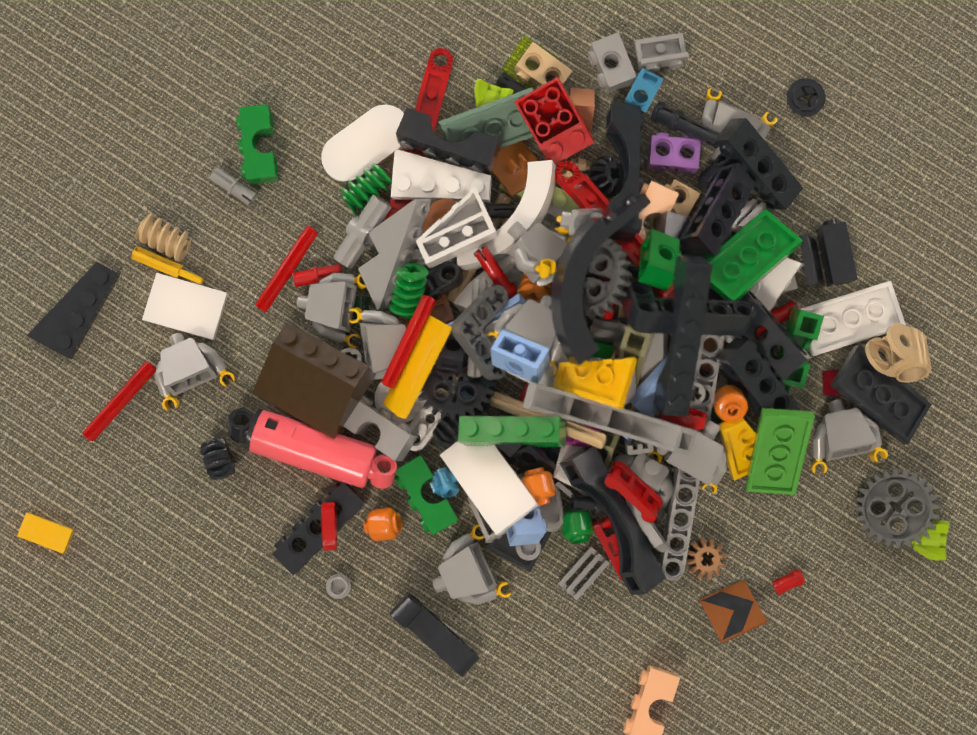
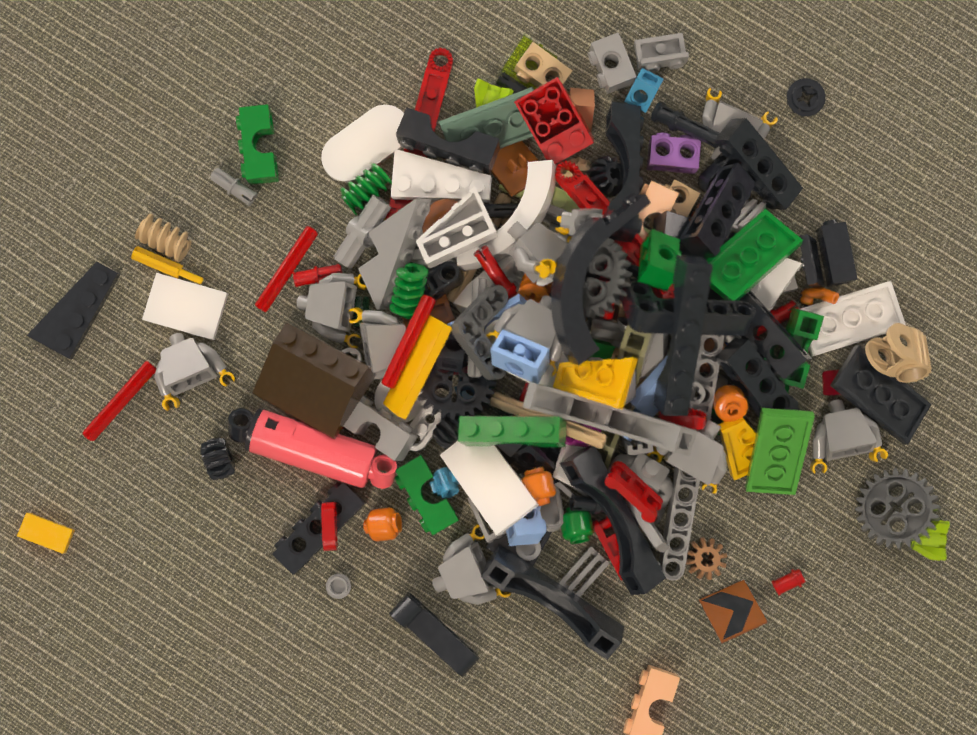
(517, 576): none -> black arch
(819, 293): none -> orange arm

